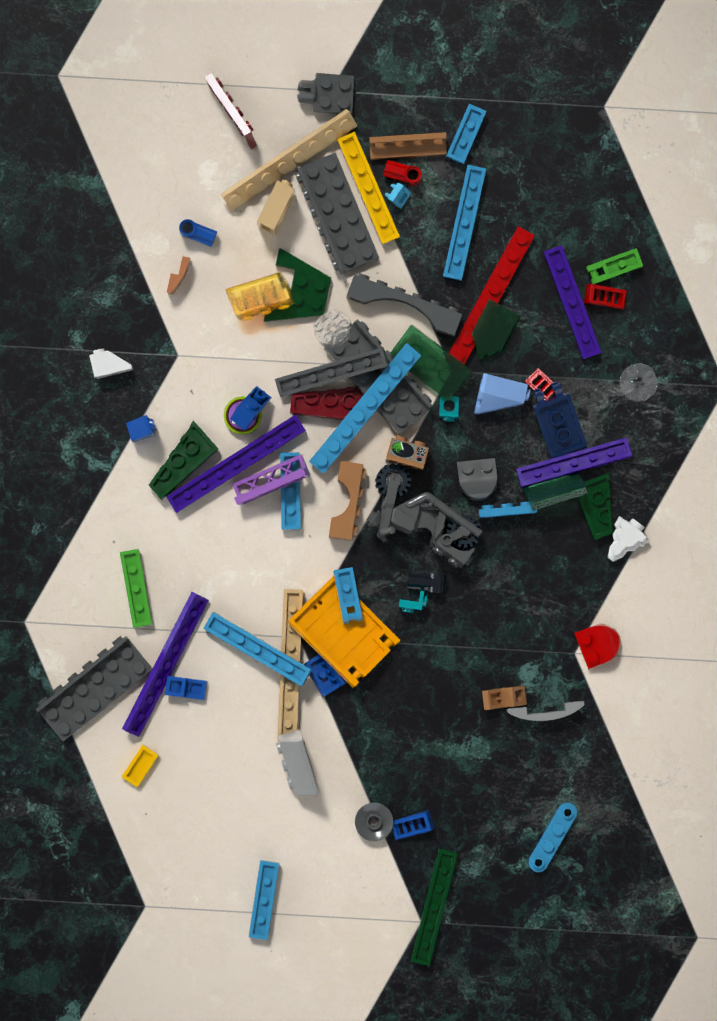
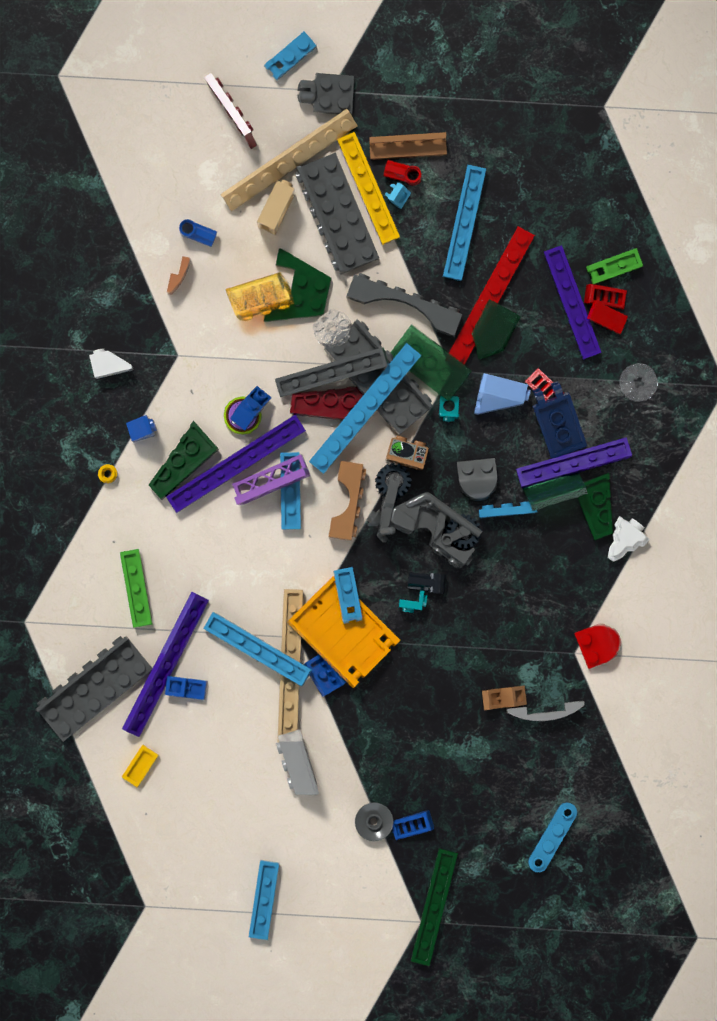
(112, 478): none -> yellow plate
(290, 55): none -> dark azure plate
(466, 134): dark azure plate -> none
(607, 317): none -> red tile

